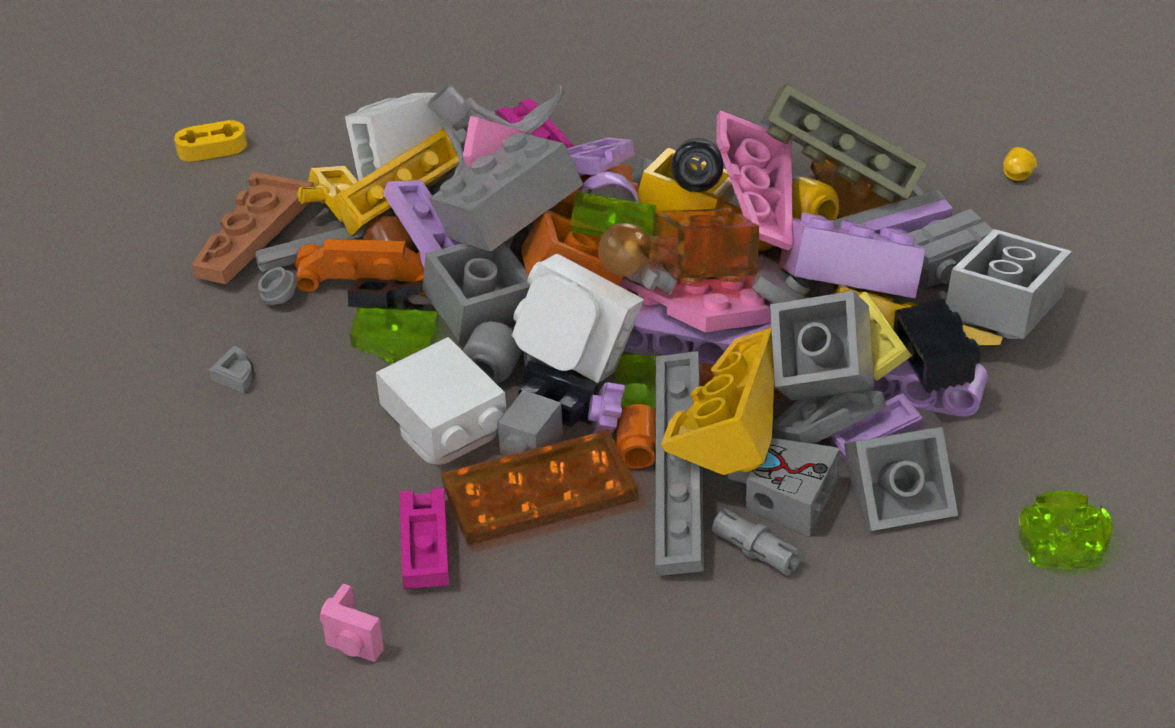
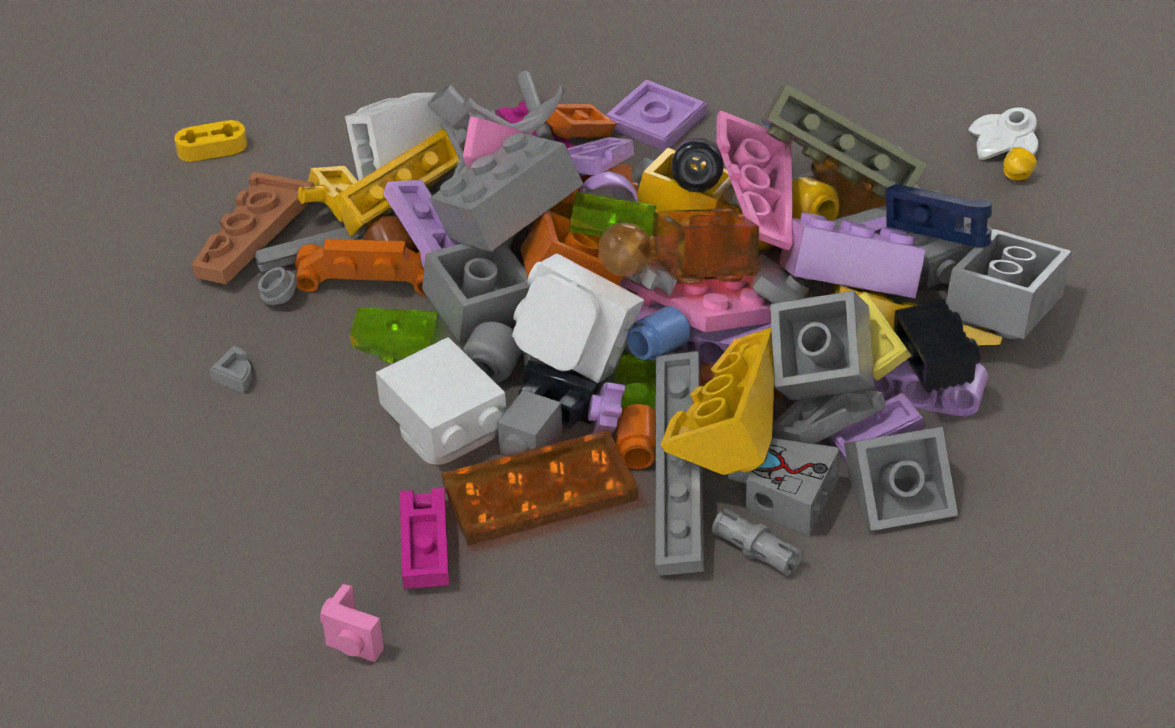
(383, 294): black plate -> none
(532, 101): none -> light grey bar
(580, 121): none -> orange plate
(656, 115): none -> lavender tile
(658, 333): none -> medium blue brick
(938, 215): none -> dark blue plate
(1005, 131): none -> white plate
(1074, 550): clear neon green plate -> none

